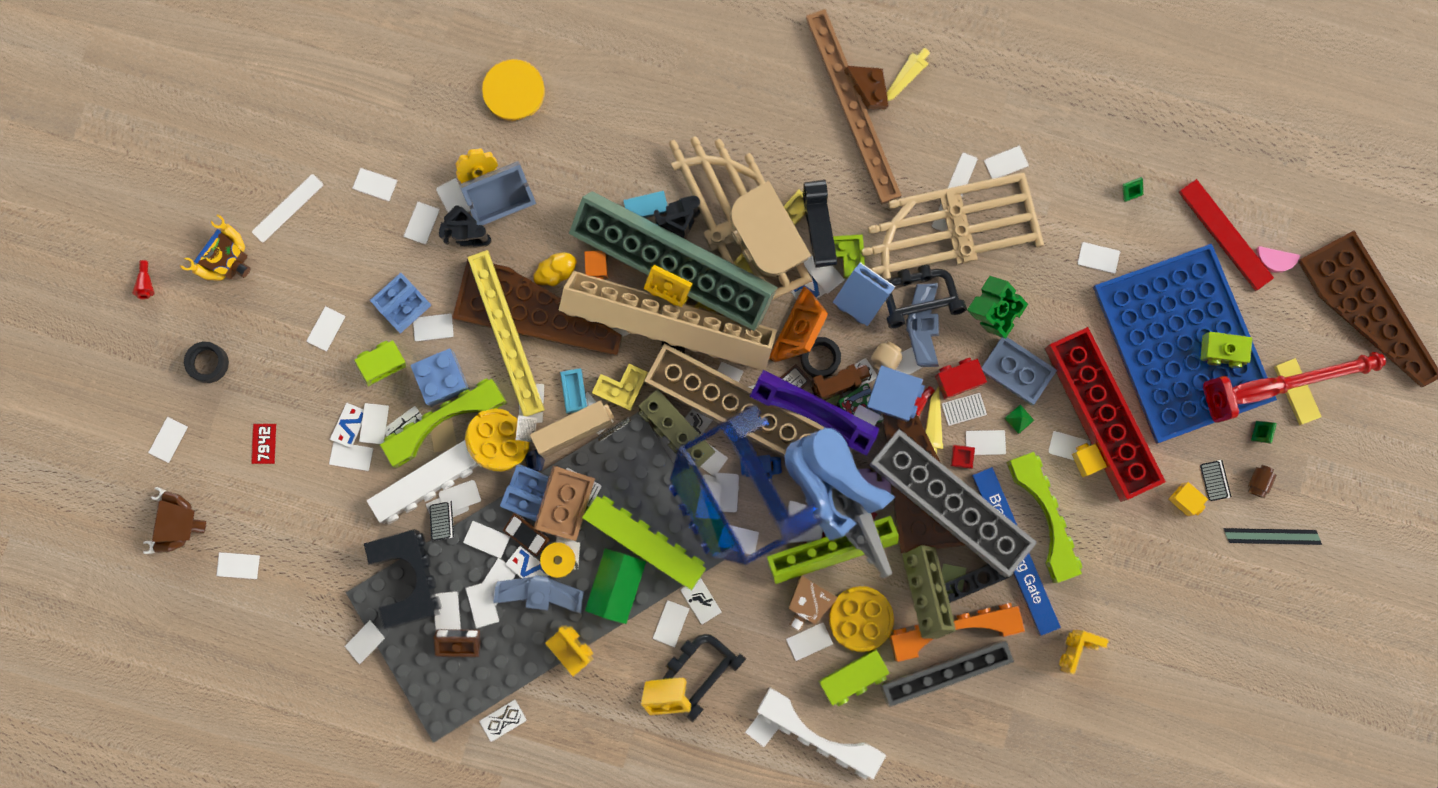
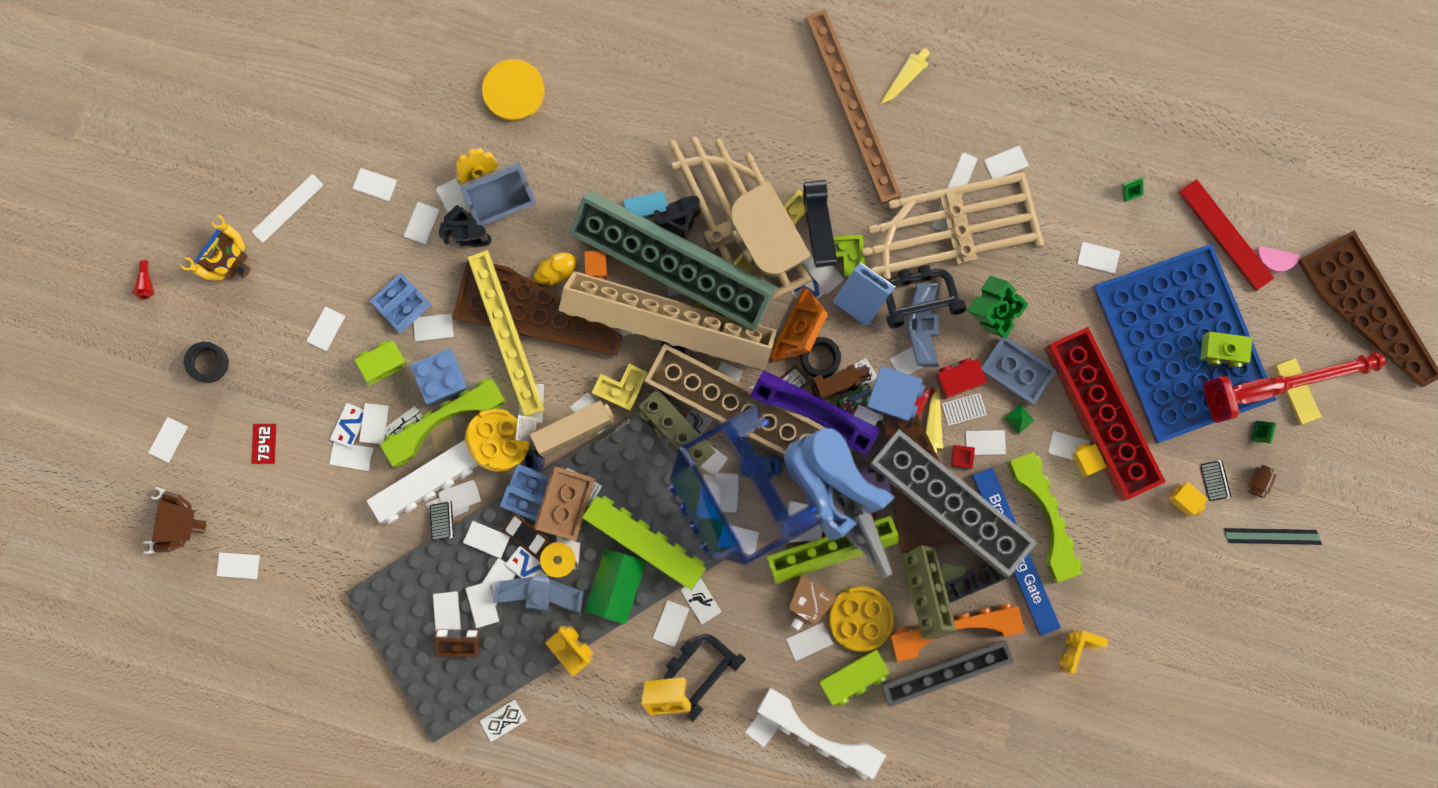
(364, 642): white sticker -> none
(422, 601): black arch -> none
(573, 390): medium azure tile -> none
(667, 286): yellow bracket -> none
(869, 85): reddish brown wing -> none
(886, 355): tan head -> none

